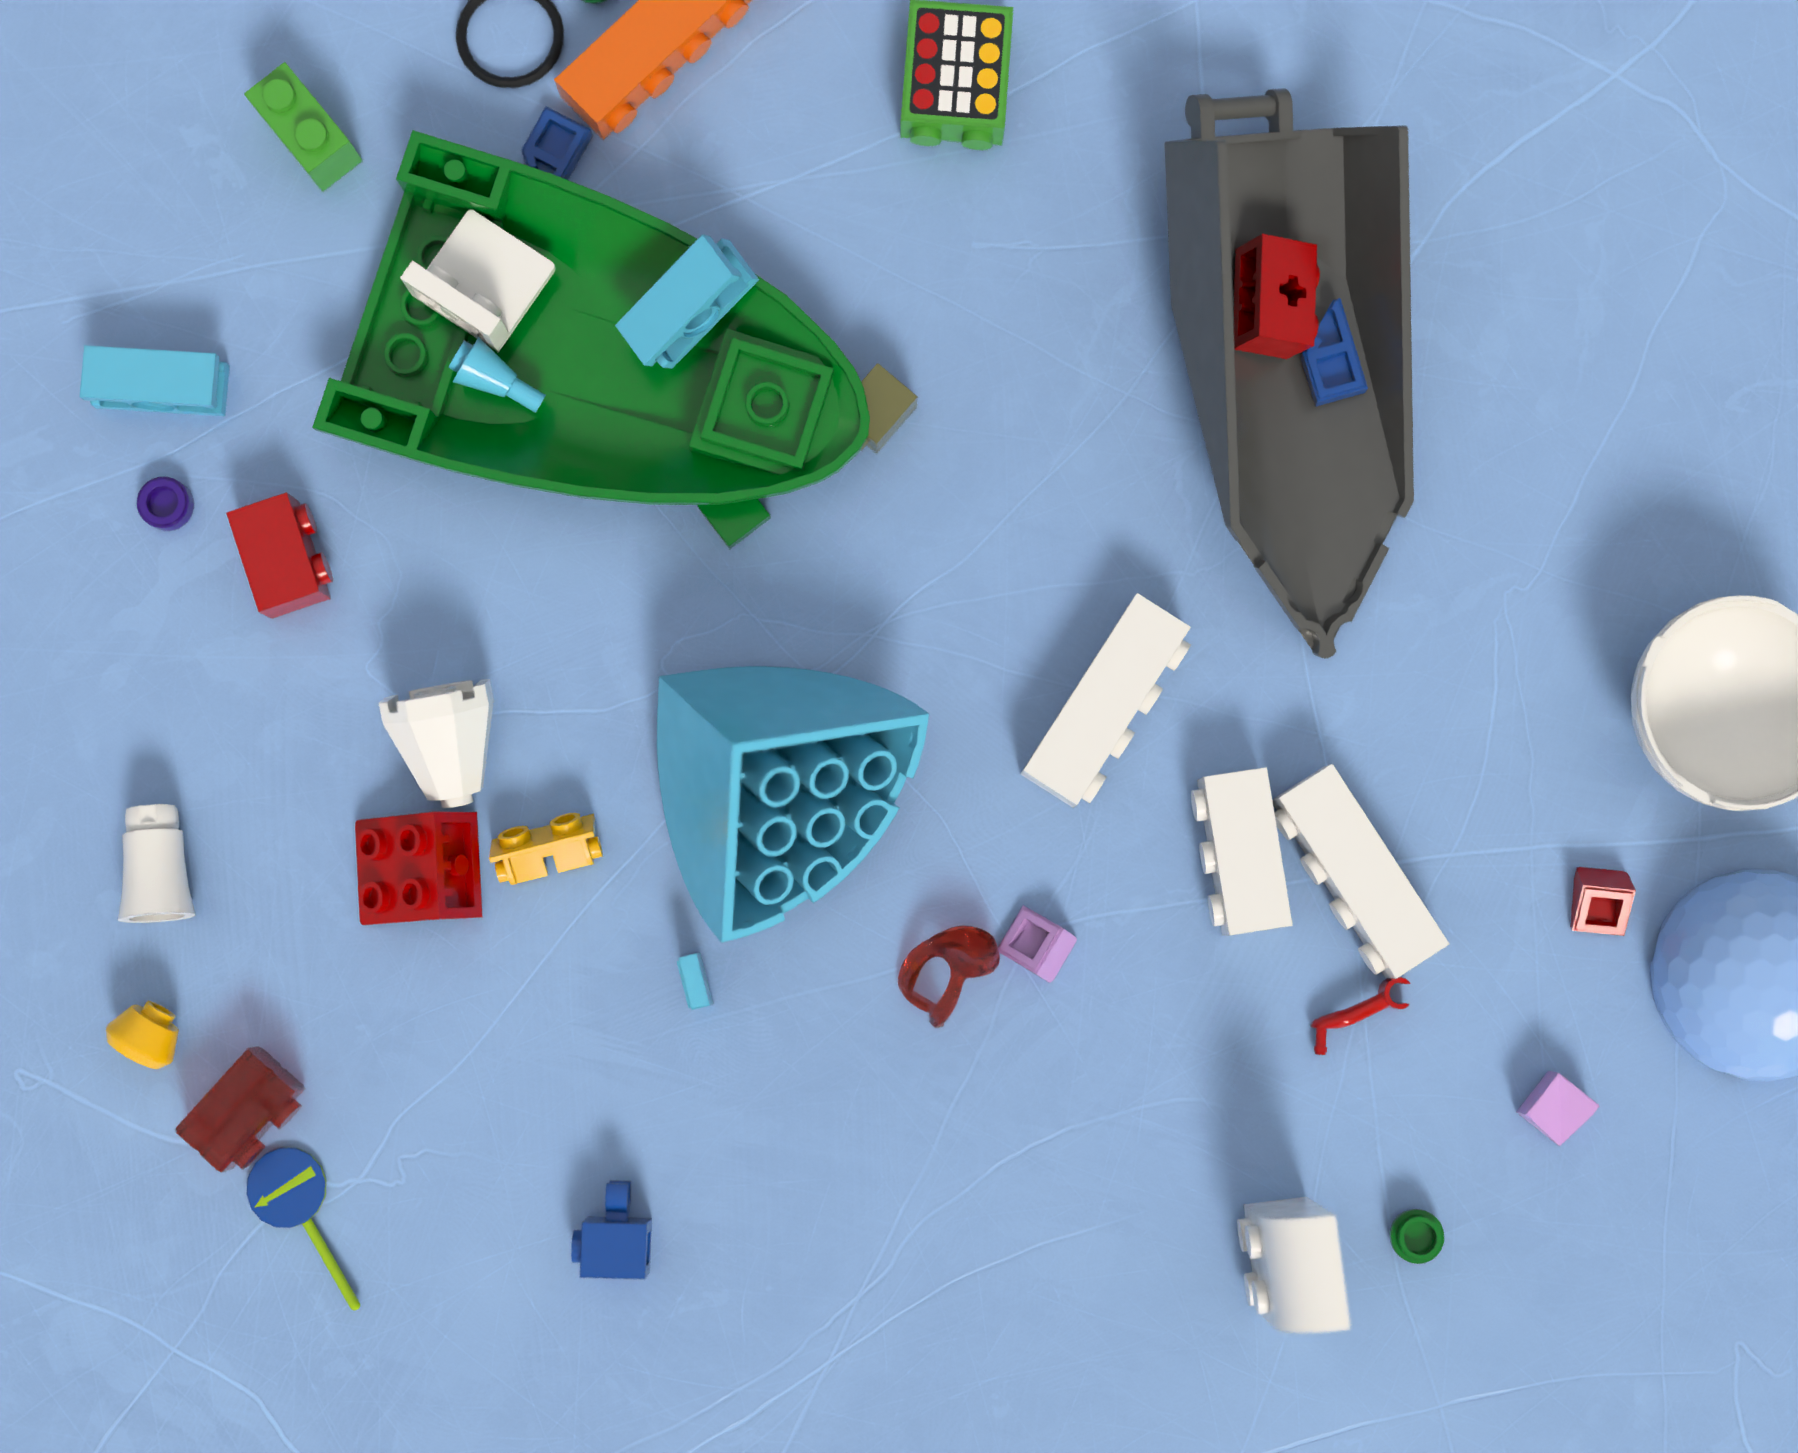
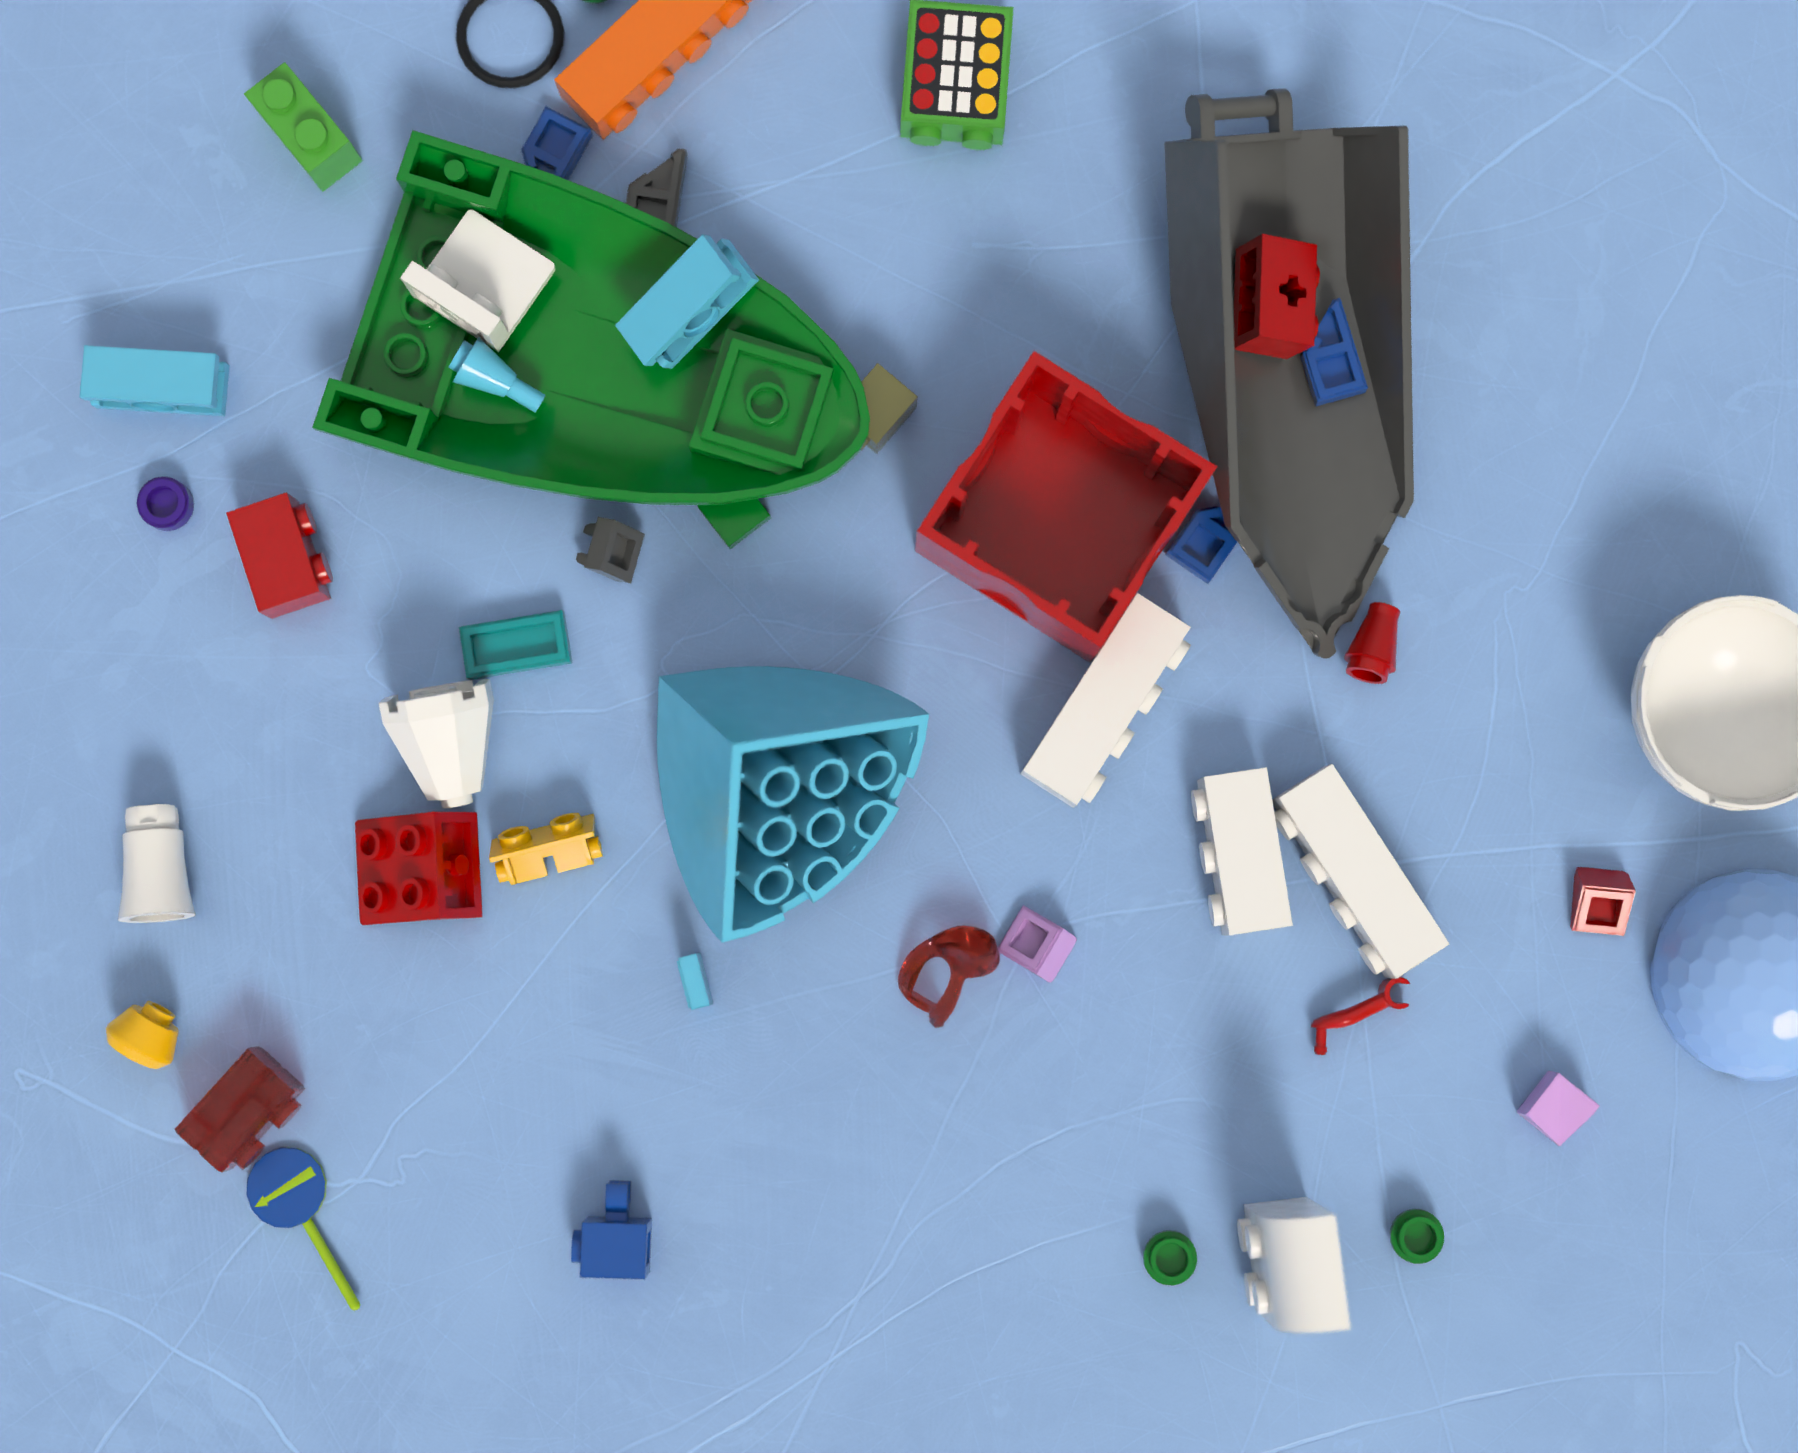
(515, 645): none -> teal tile
(612, 549): none -> dark grey tile
(661, 189): none -> dark grey tile
(1062, 507): none -> red tile
(1170, 1257): none -> green plate
(1203, 543): none -> blue tile
(1374, 647): none -> red cone

